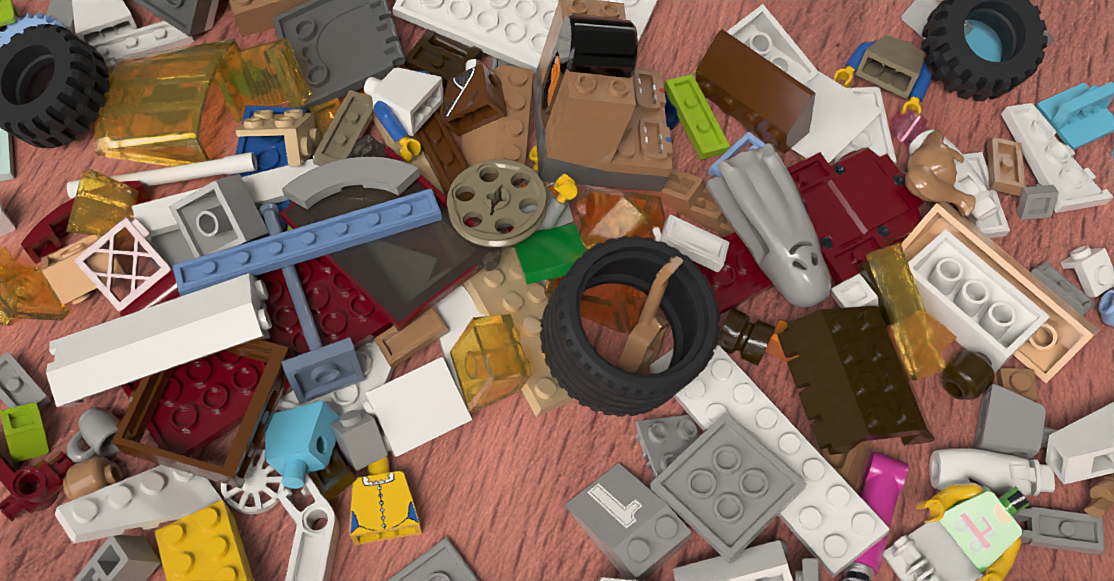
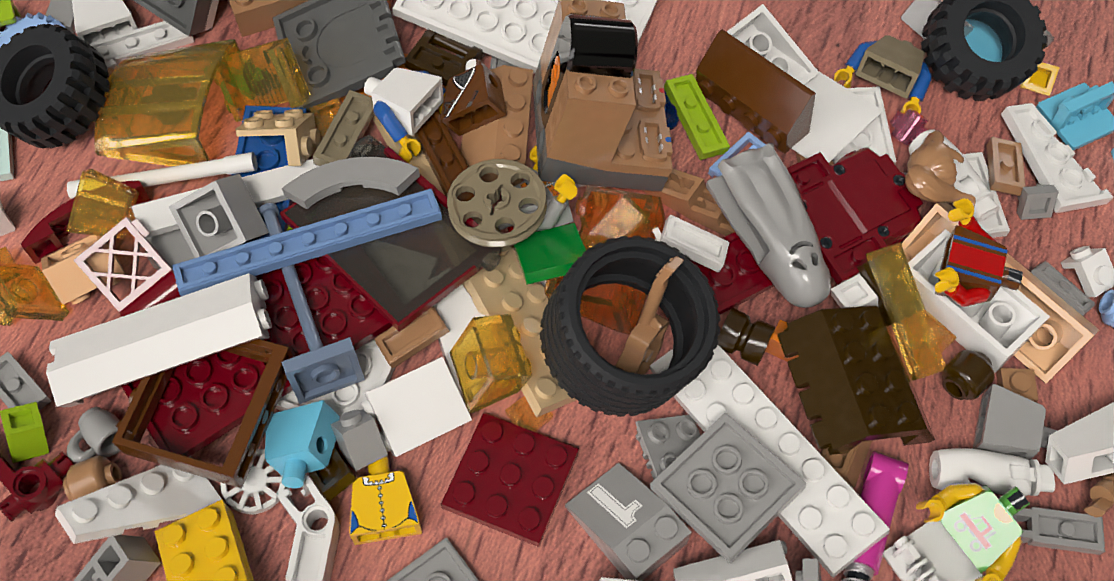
(510, 479): none -> dark red plate
(523, 416): none -> clear yellow tile
(973, 261): none -> torso
(1042, 80): none -> yellow slope

